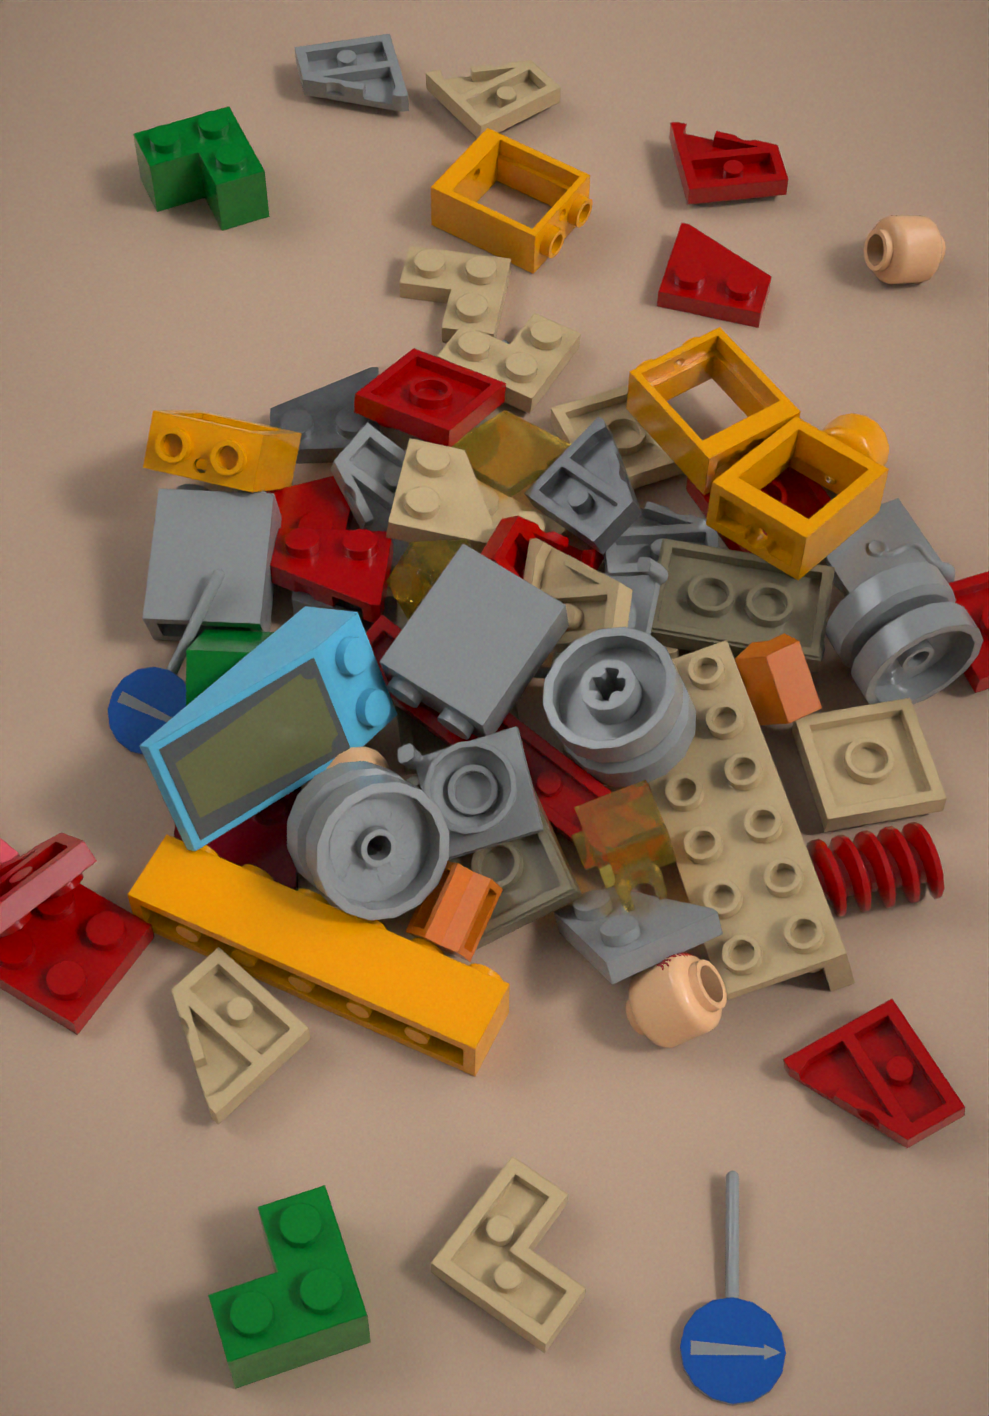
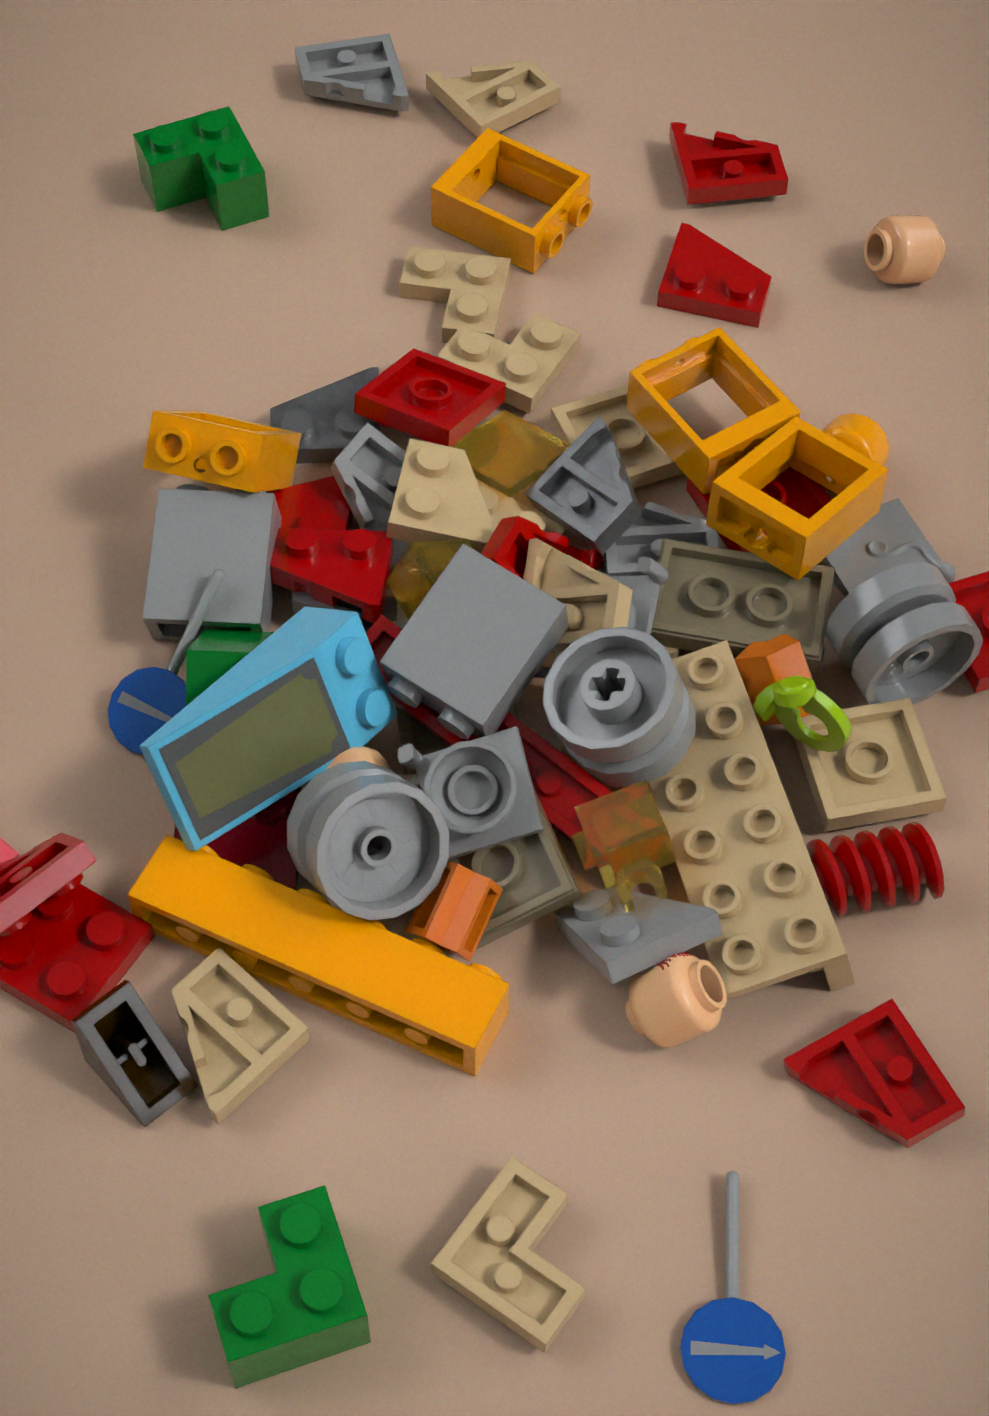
(132, 1054): none -> dark brown slope
(798, 691): none -> lime piece

